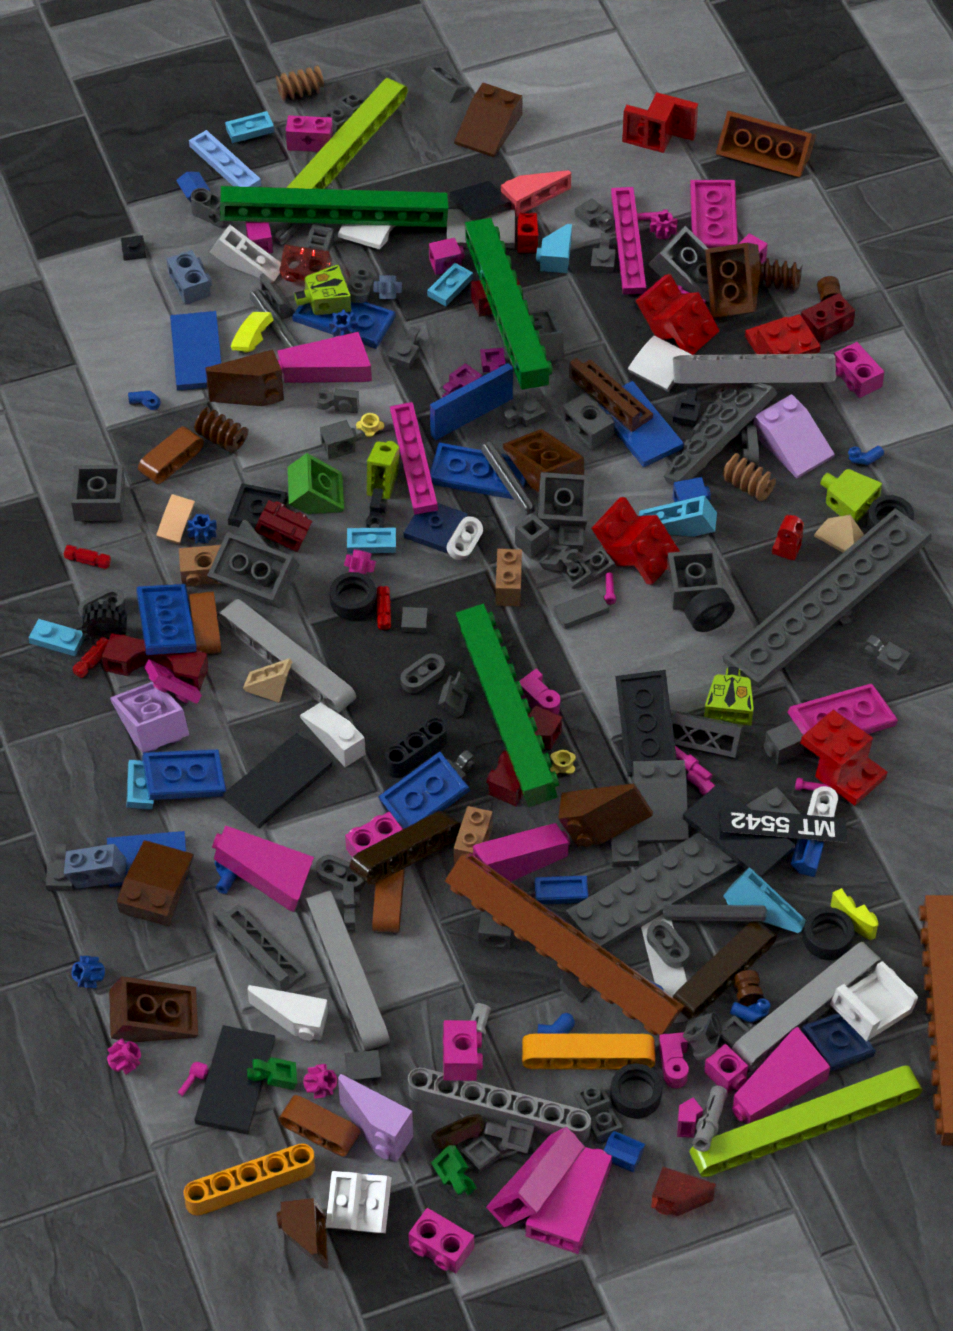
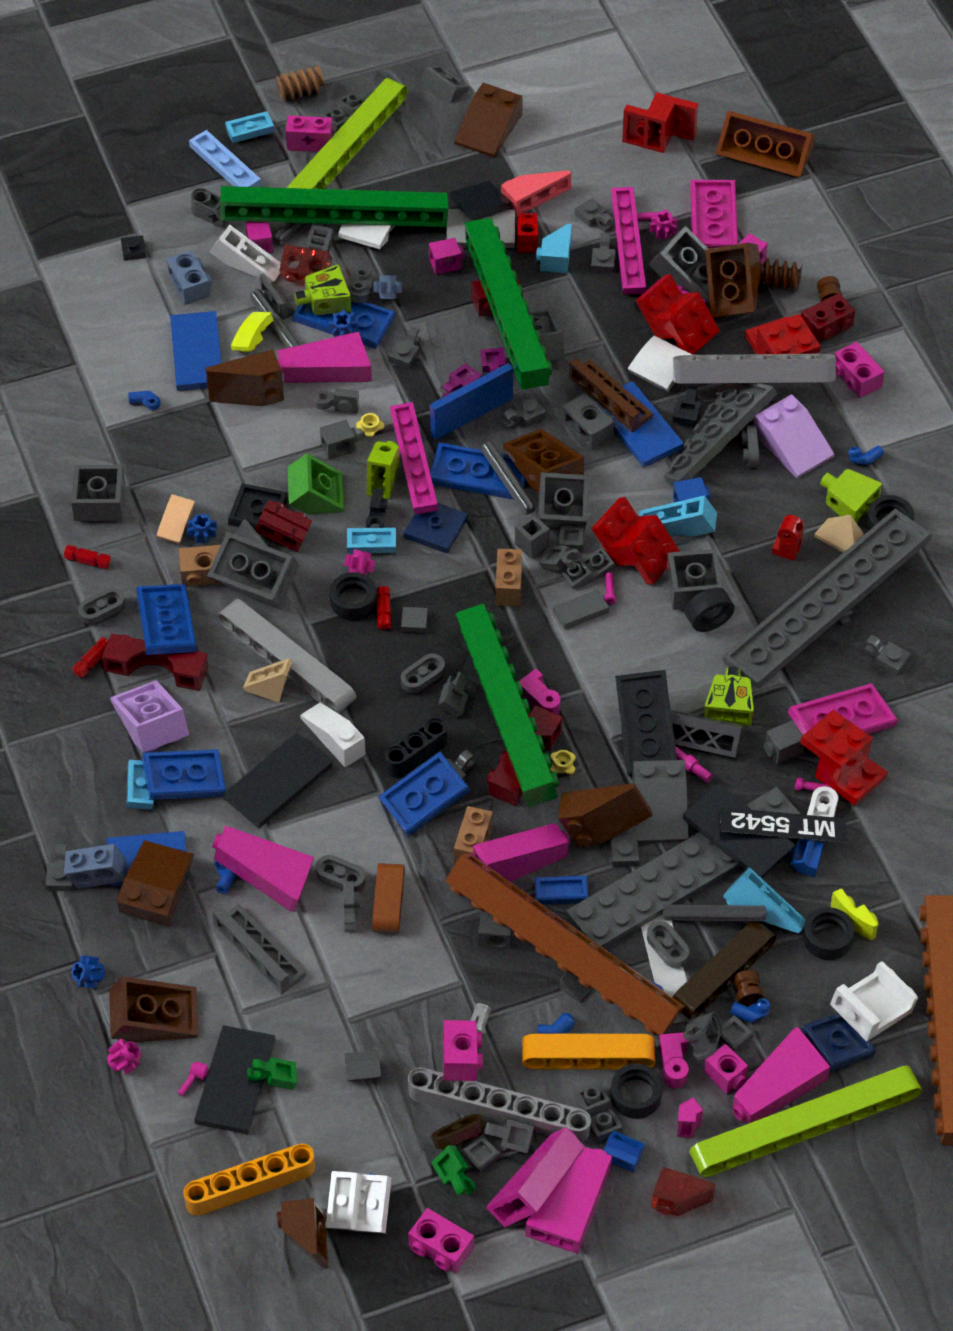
(56, 637): medium azure plate -> none
(103, 619): black tyre -> none
(165, 680): dark pink plate -> none
(170, 455): dark orange beam -> none
(190, 182): blue piece -> none
(205, 622): dark orange beam -> none
(220, 431): reddish brown piece -> none
(296, 1013): white slope -> none
(319, 1125): dark orange beam -> none
(320, 1081): dark pink gear -> none
(347, 971): light grey beam -> none
(371, 833): dark pink brick -> none
(380, 1120): lavender slope -> none
(405, 847): dark brown beam -> none
(450, 284): medium azure plate -> none
(463, 539): white plate -> none
(704, 786): dark pink bar -> none
(708, 1124): light grey pin -> none
(747, 478): medium nougat piece -> none
(805, 1005): light grey beam -> none

